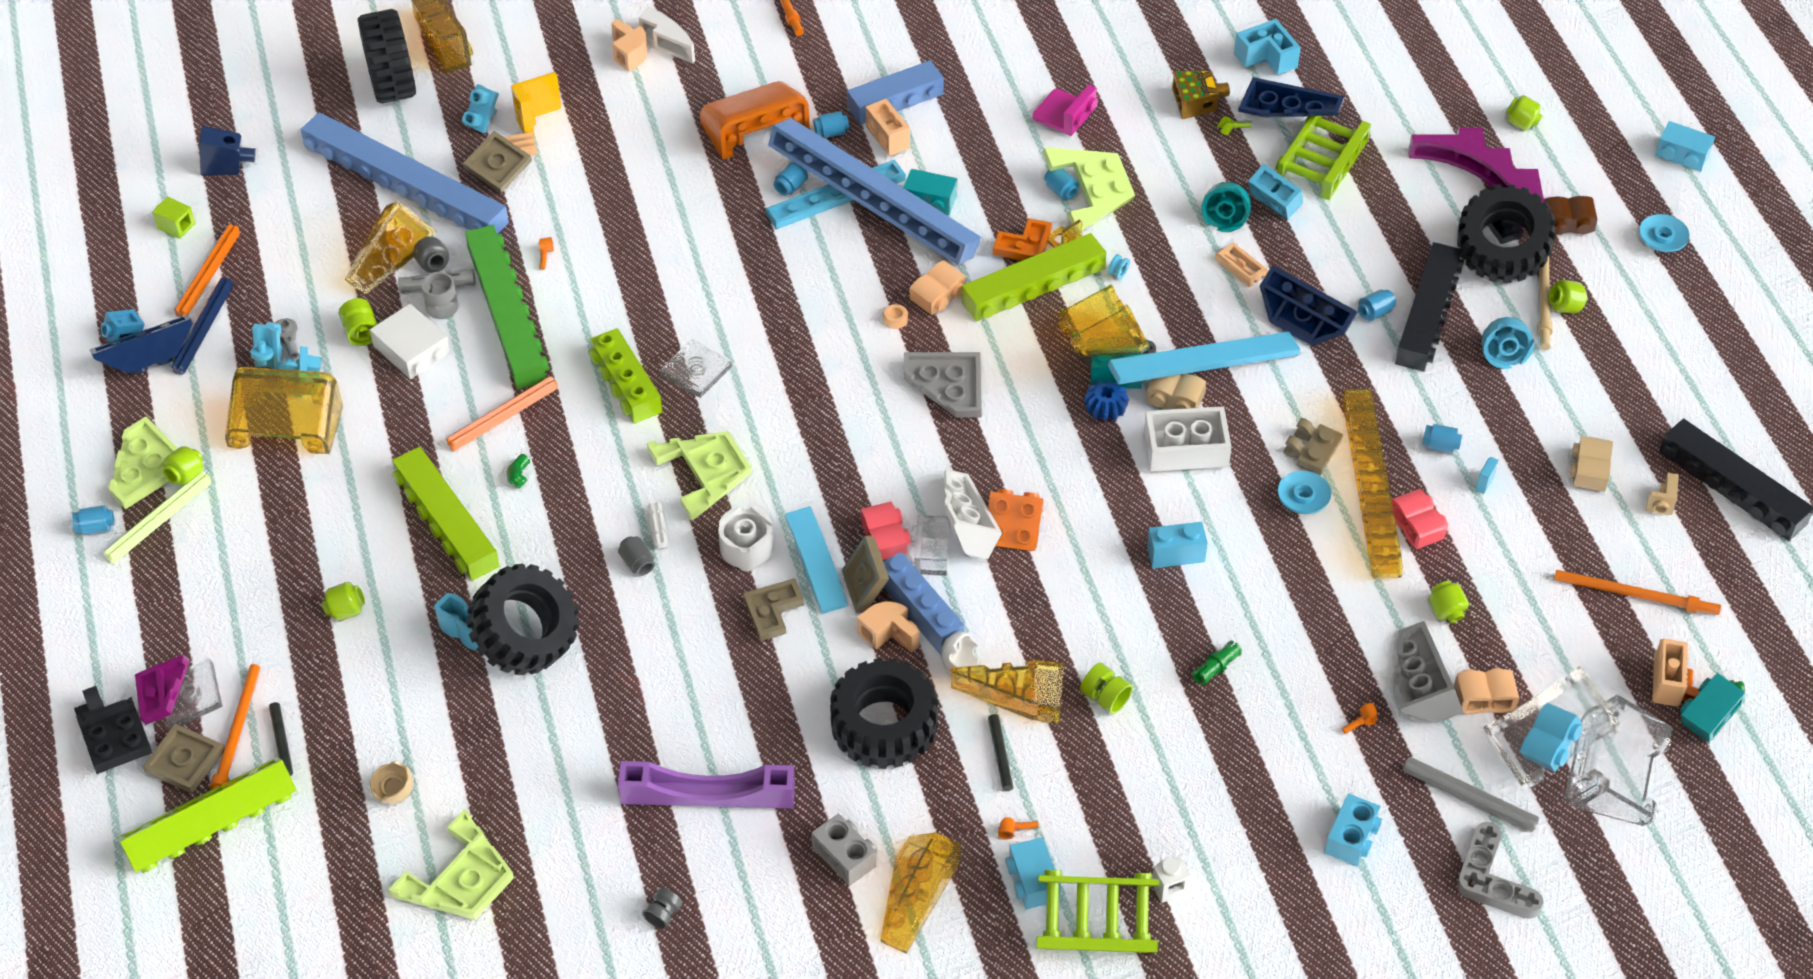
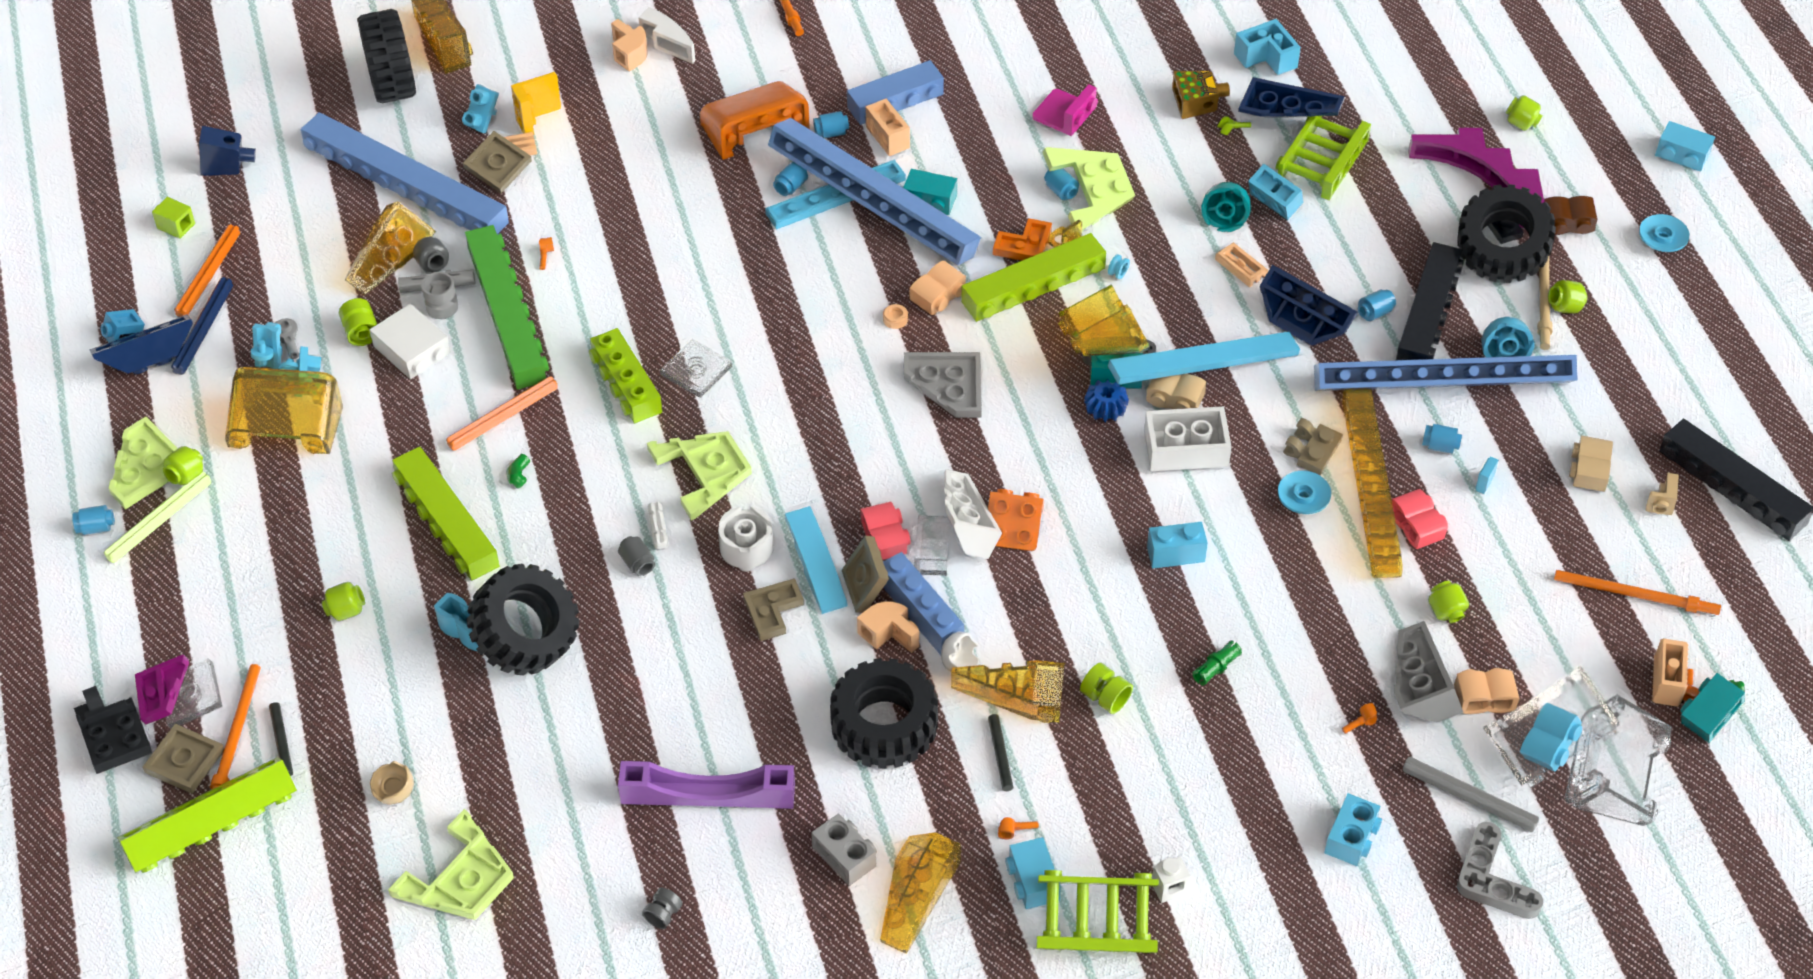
(1445, 372): none -> medium blue brick

